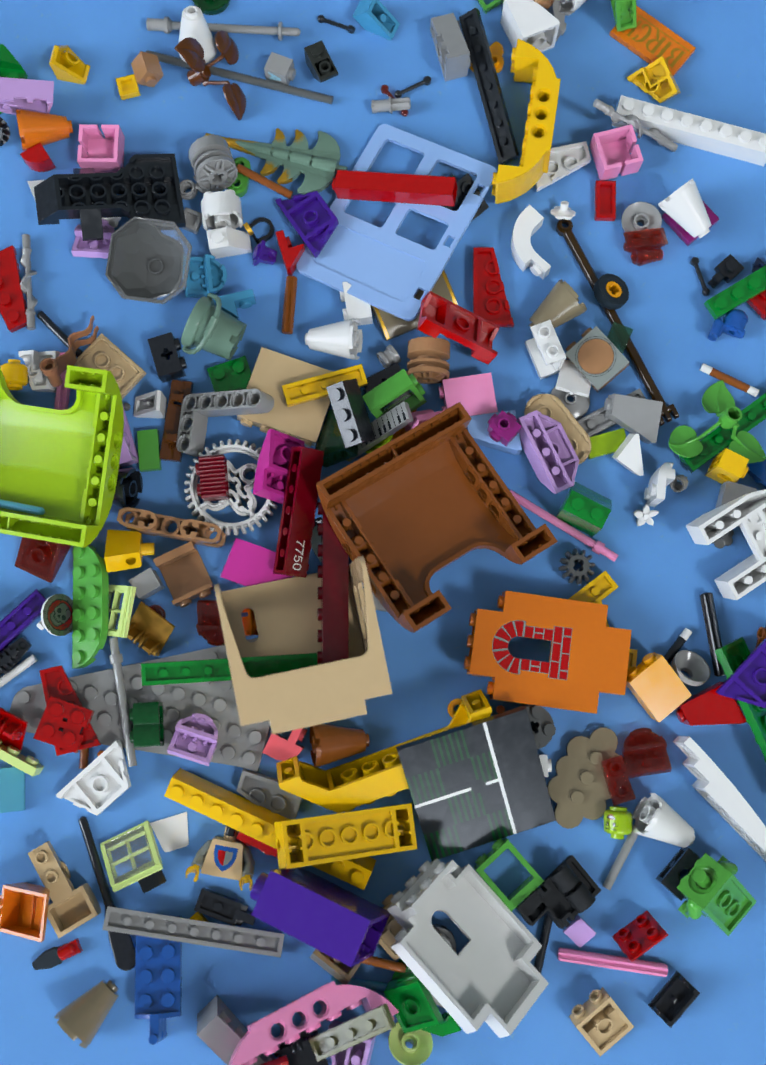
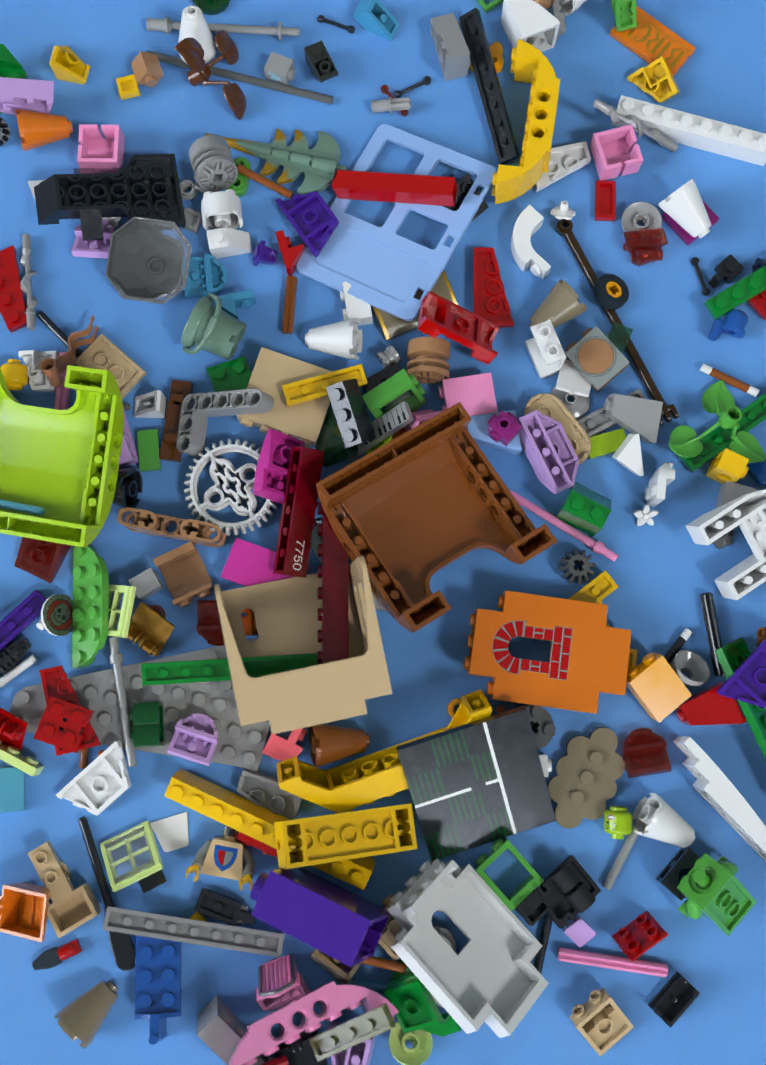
(37, 159): red brick -> none
(125, 550): yellow torso -> none
(160, 348): black brick -> none
(213, 478): dark red brick -> none
(256, 221): black piece -> none
(279, 983): none -> bright pink piece
(617, 780): clear red slope -> none
(679, 486): light grey hinge -> none

